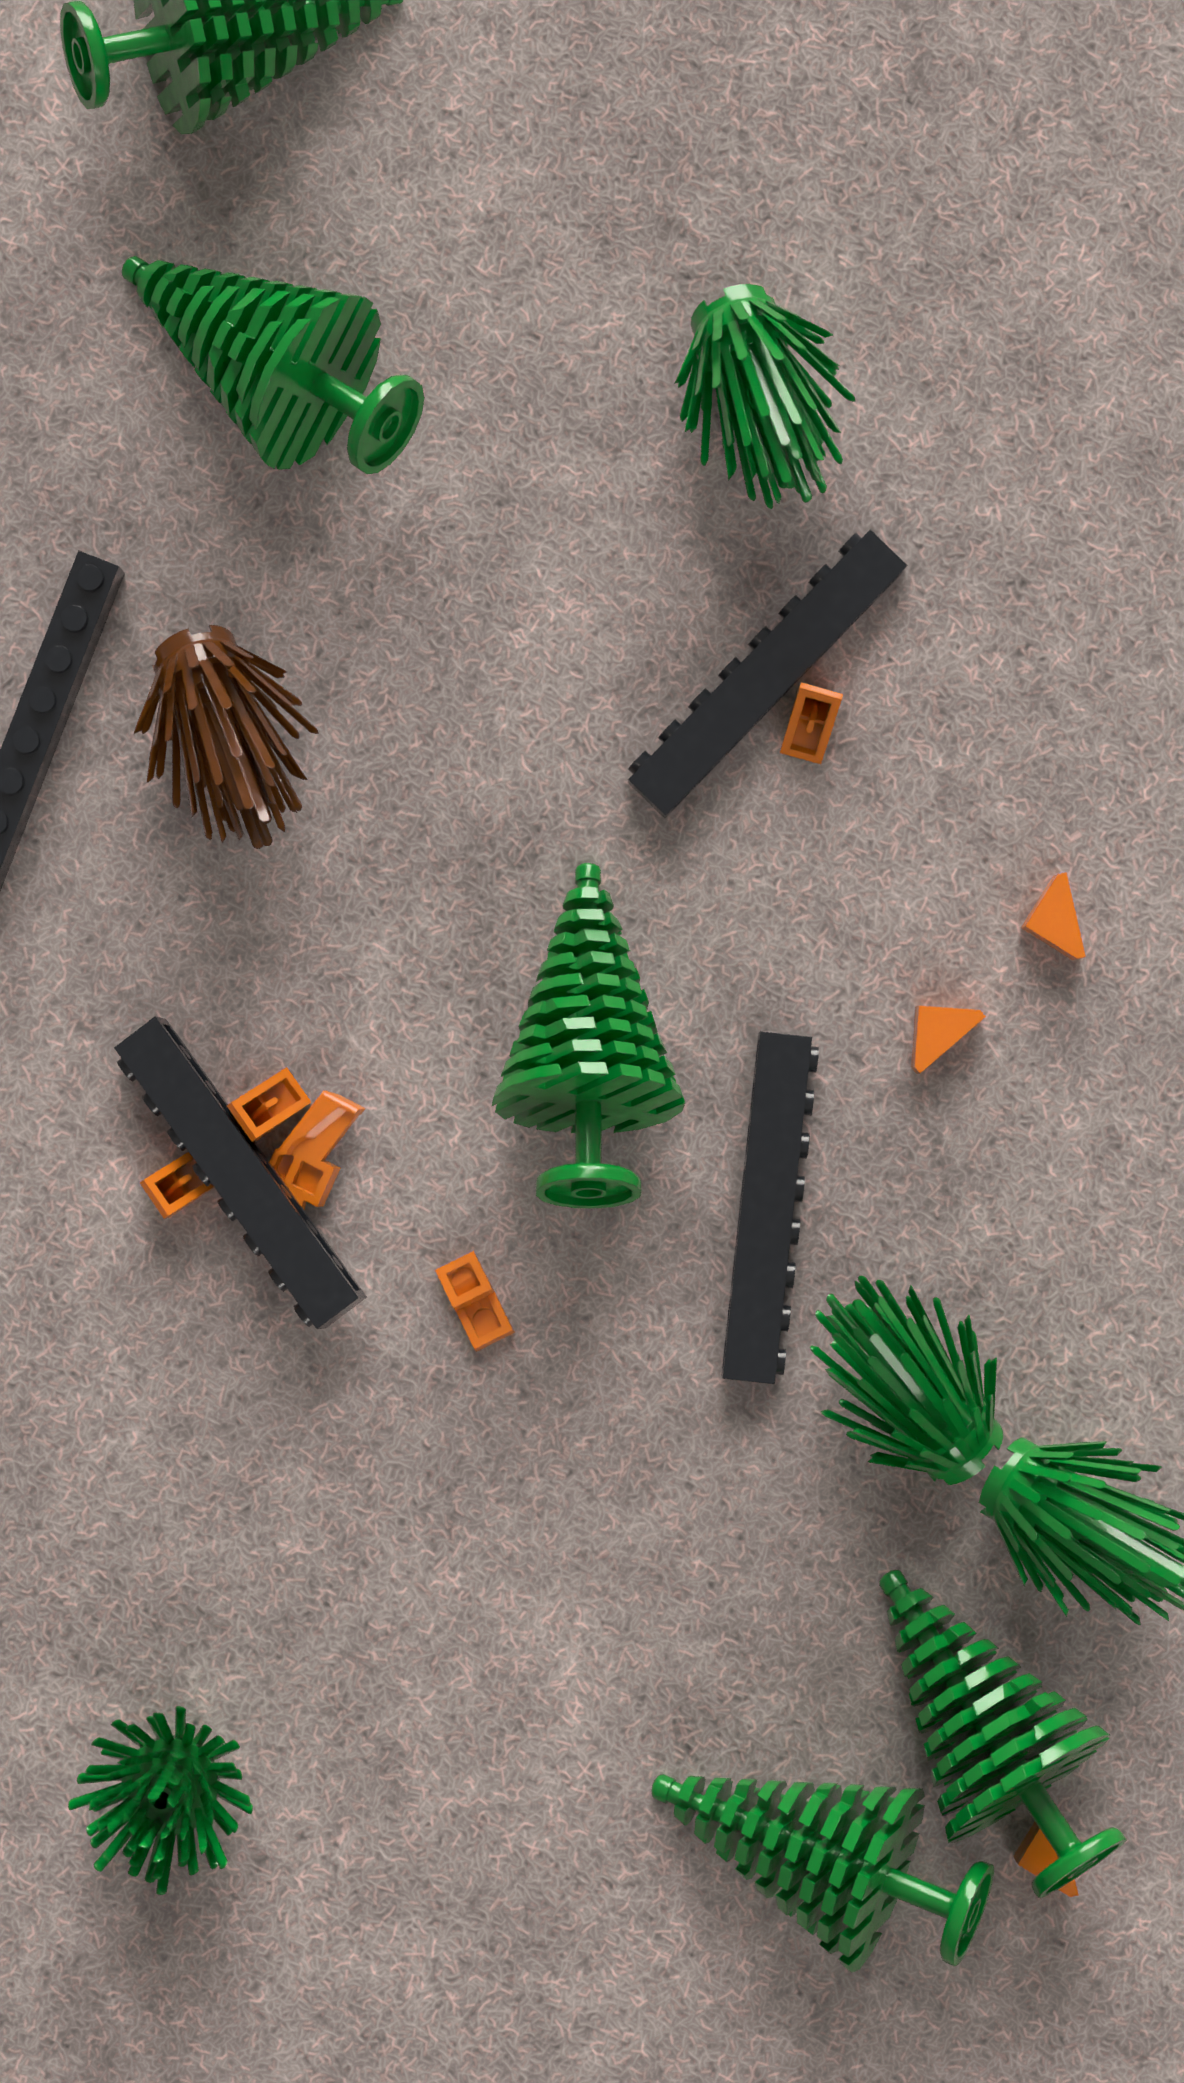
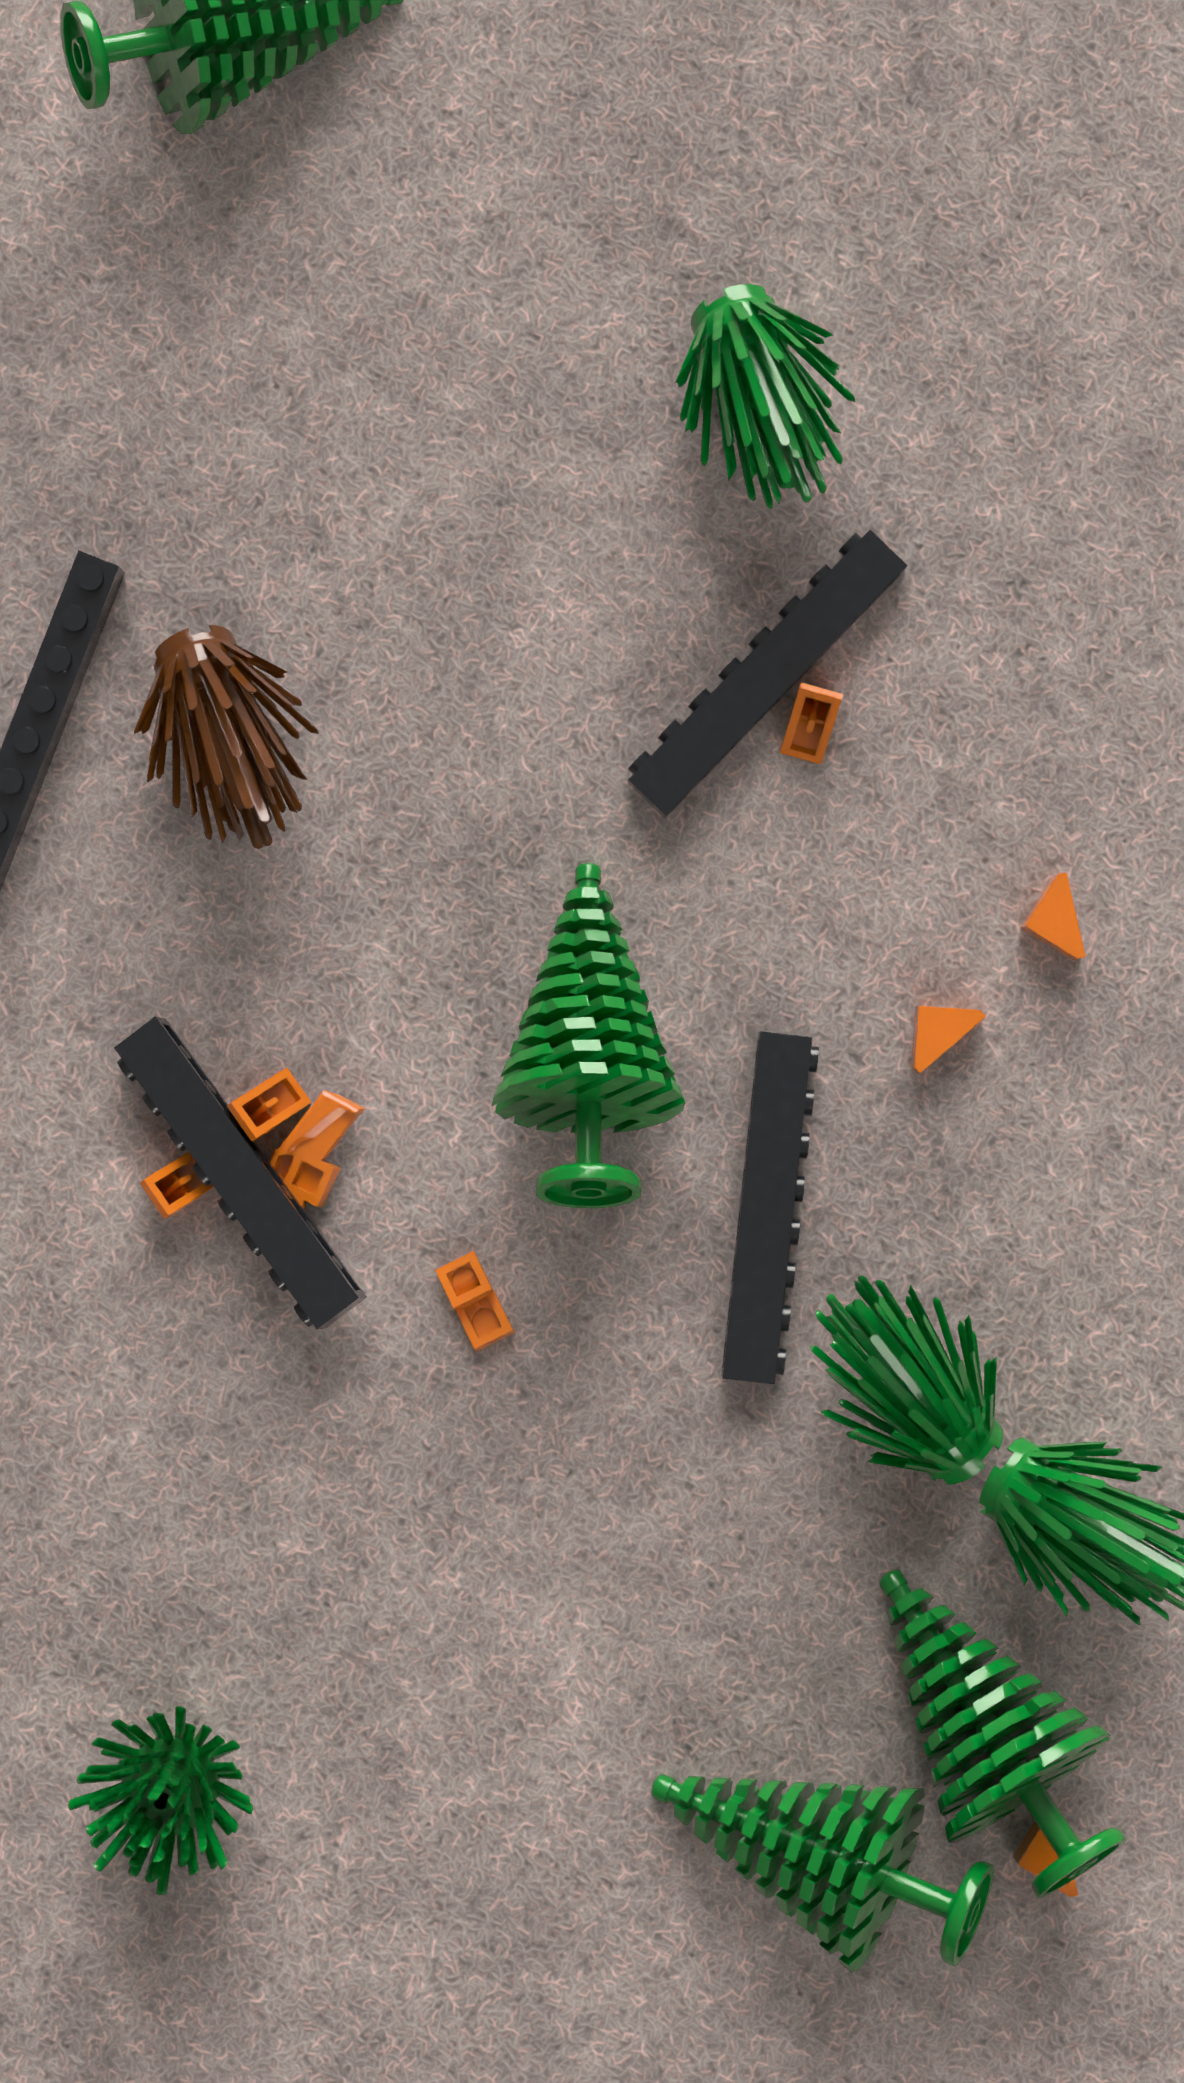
(284, 361): green plant -> none

